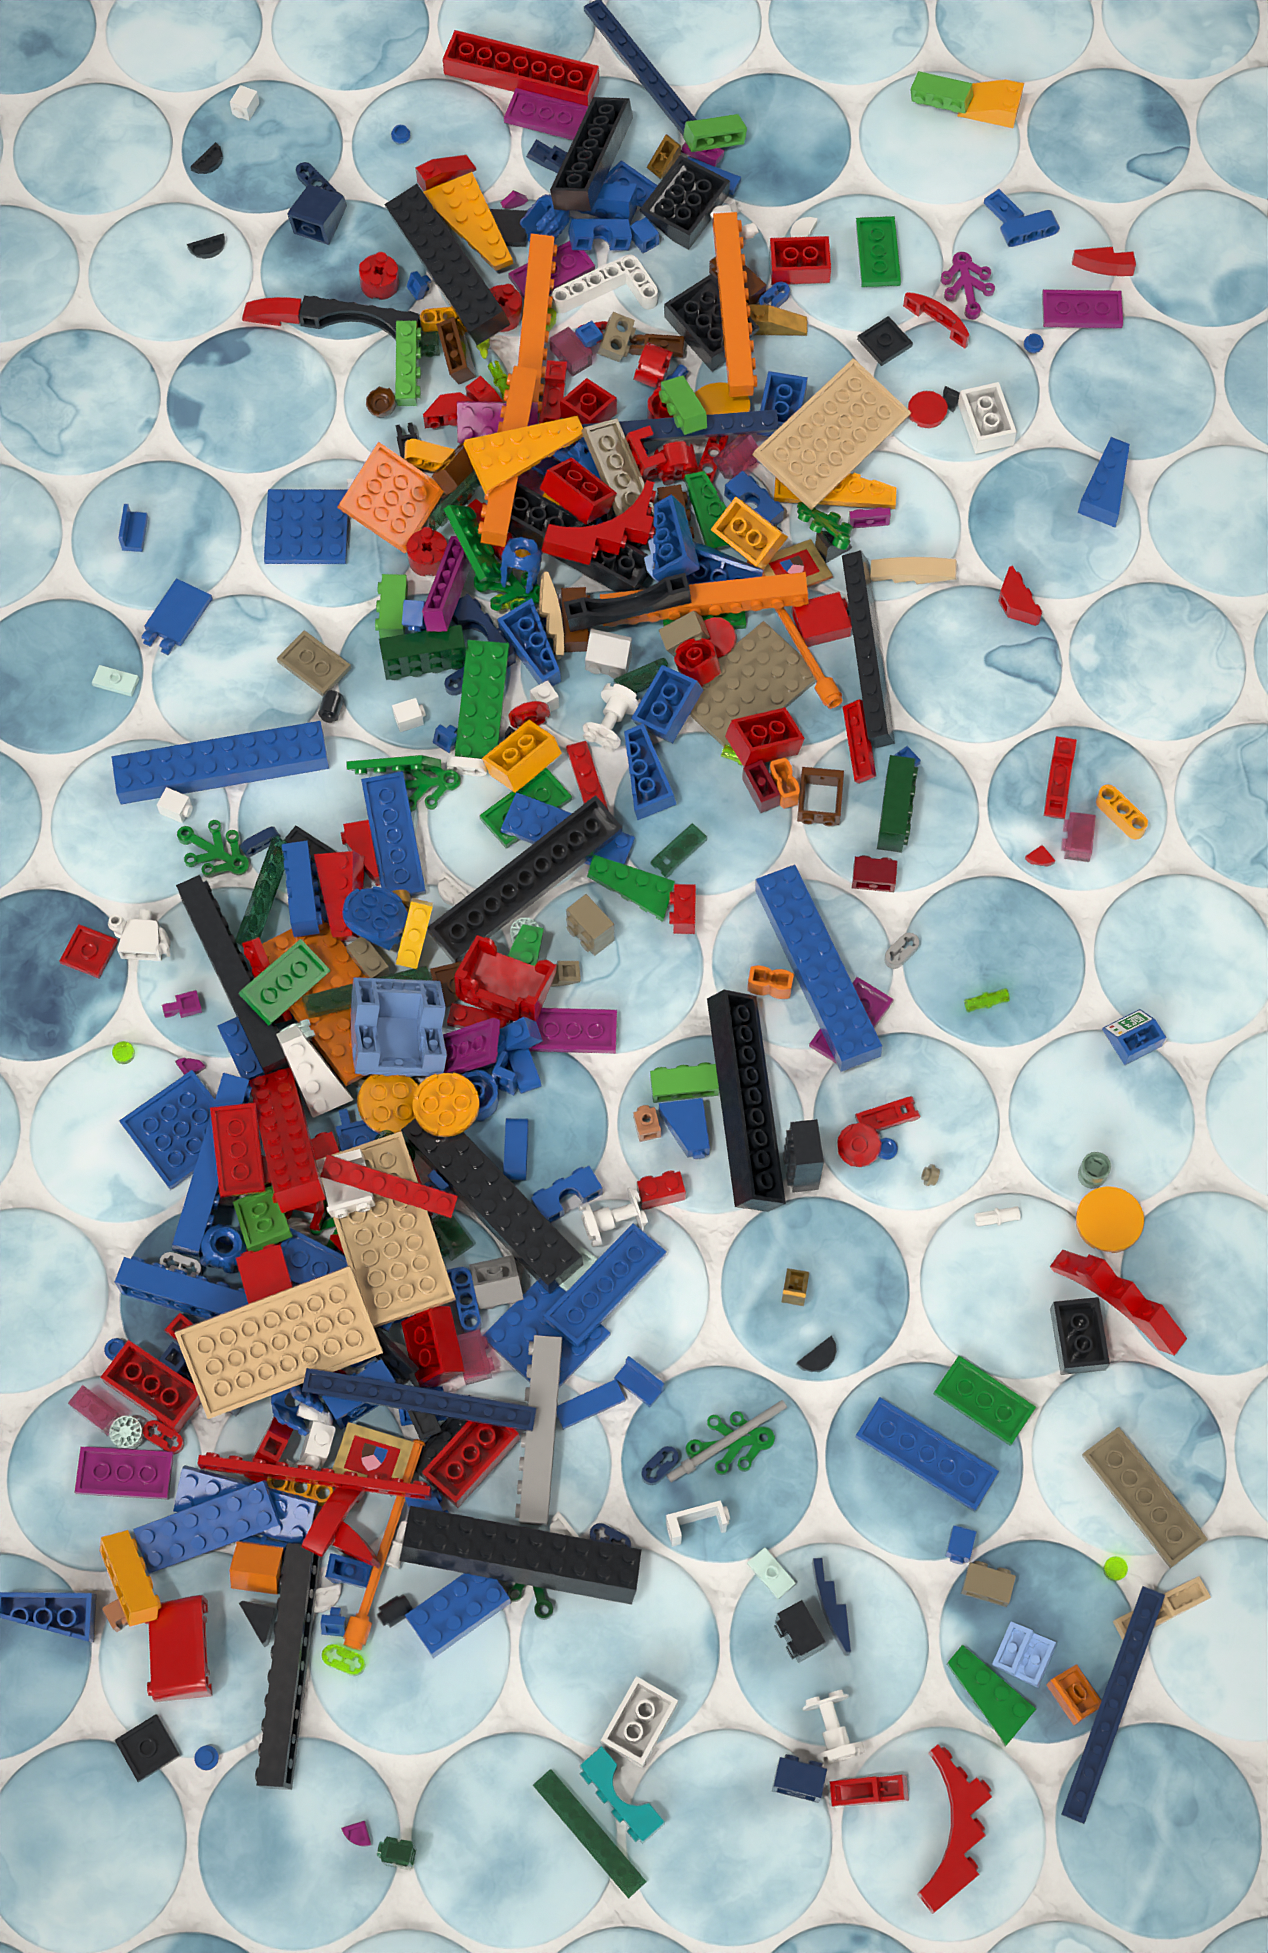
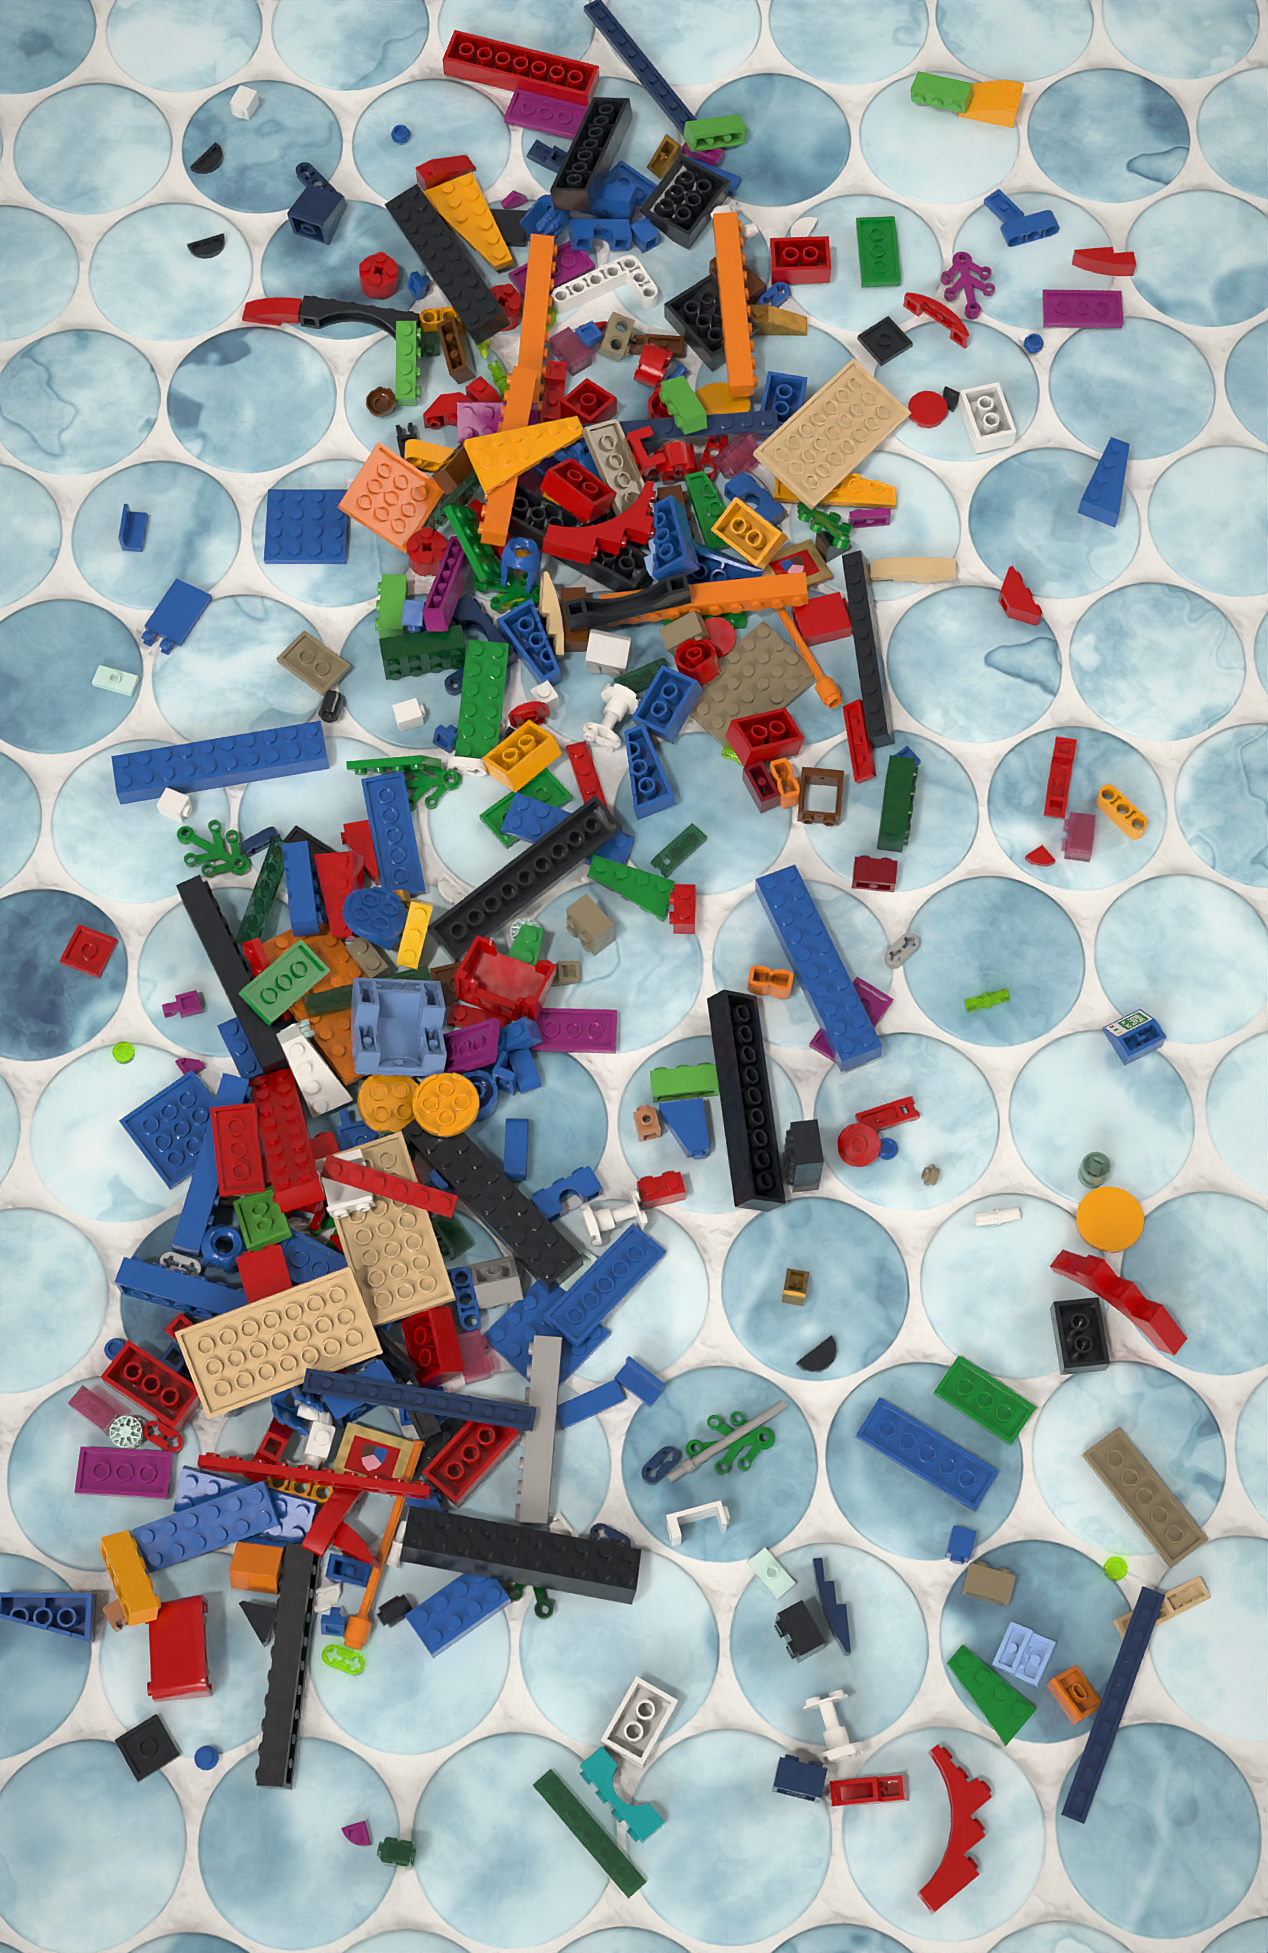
(140, 937): white torso -> none

